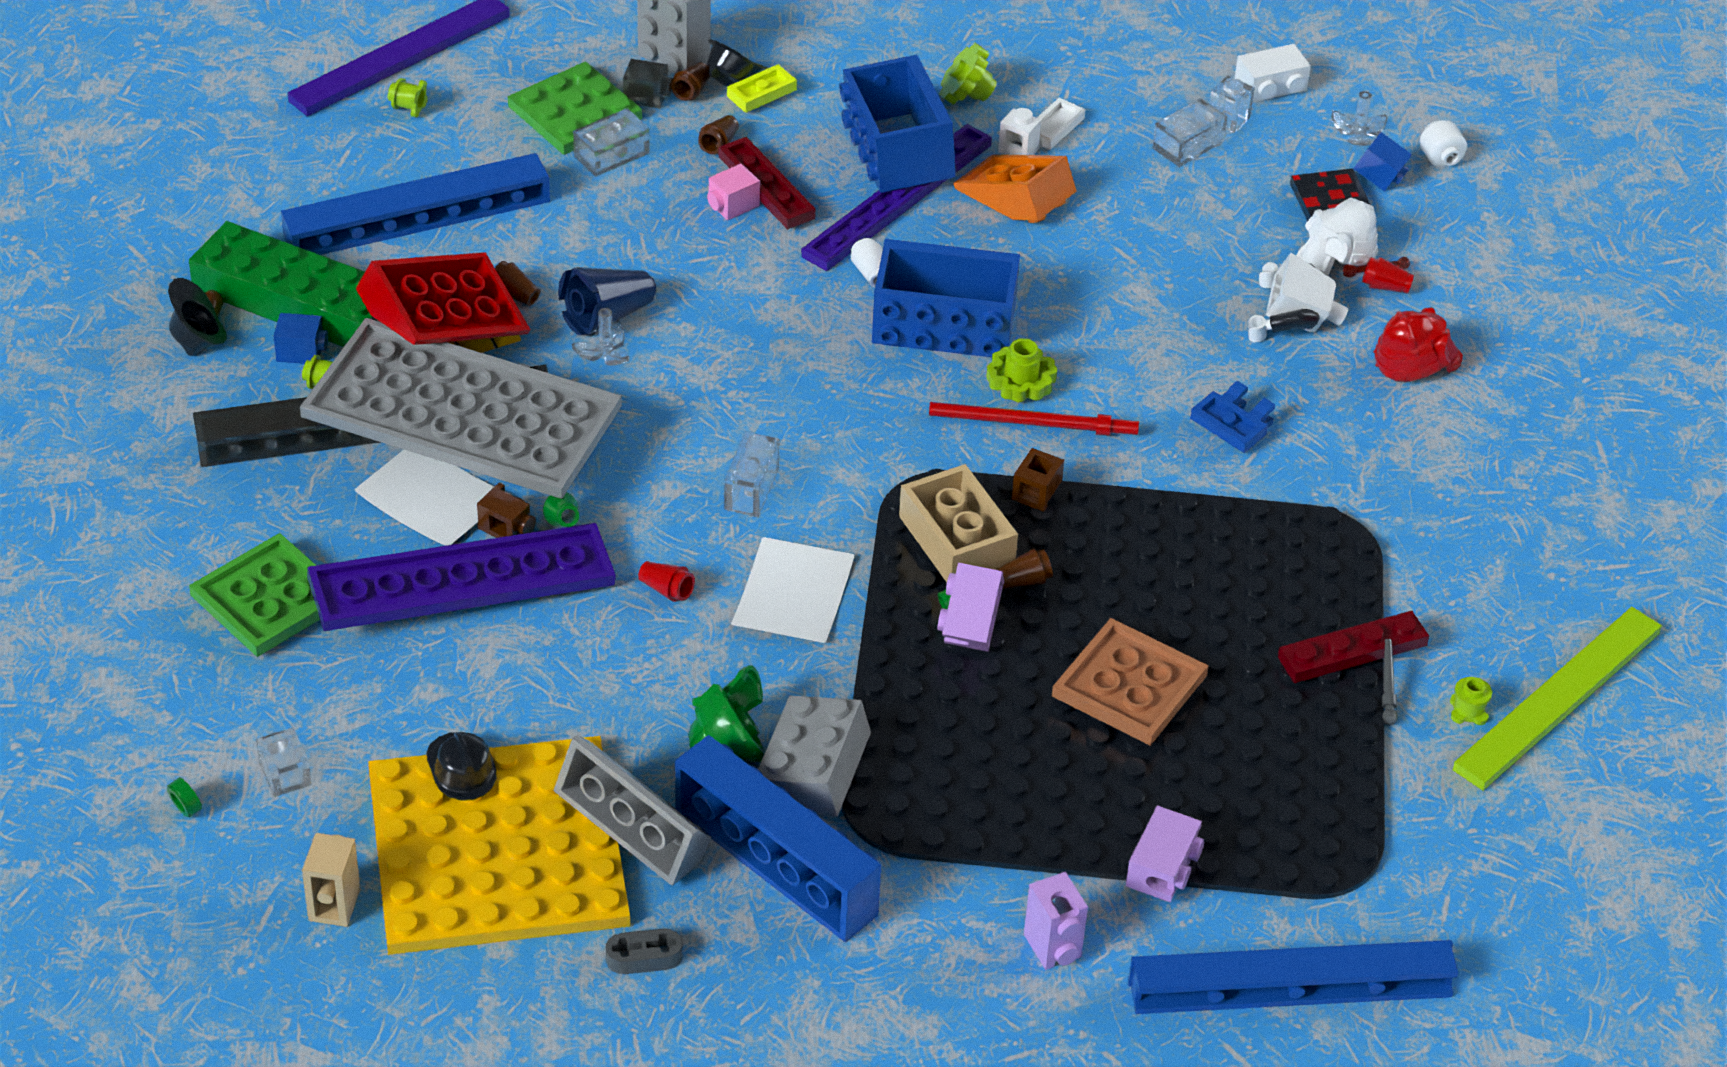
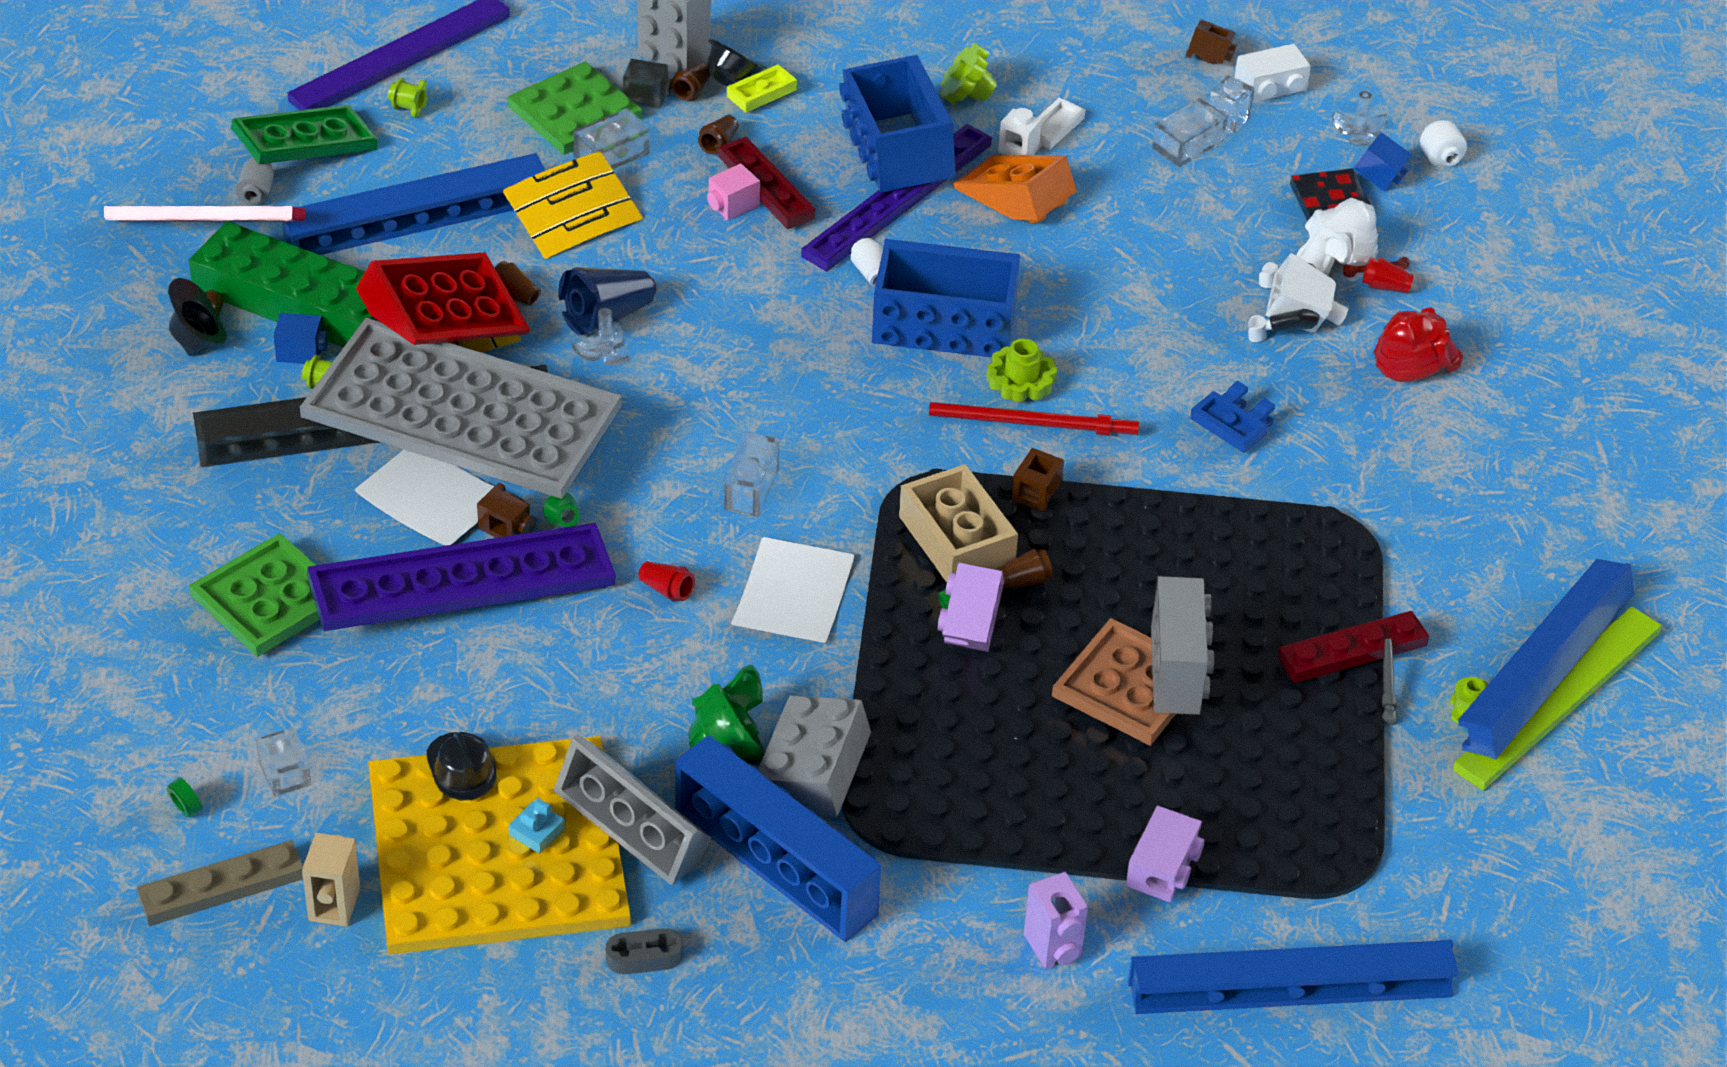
(204, 213): none -> tile
(220, 883): none -> dark tan plate
(254, 182): none -> light grey brick
(304, 134): none -> green tile
(537, 826): none -> medium azure tile
(572, 203): none -> yellow sticker
(1180, 645): none -> light grey brick
(1212, 43): none -> reddish brown brick
(1546, 657): none -> blue tile

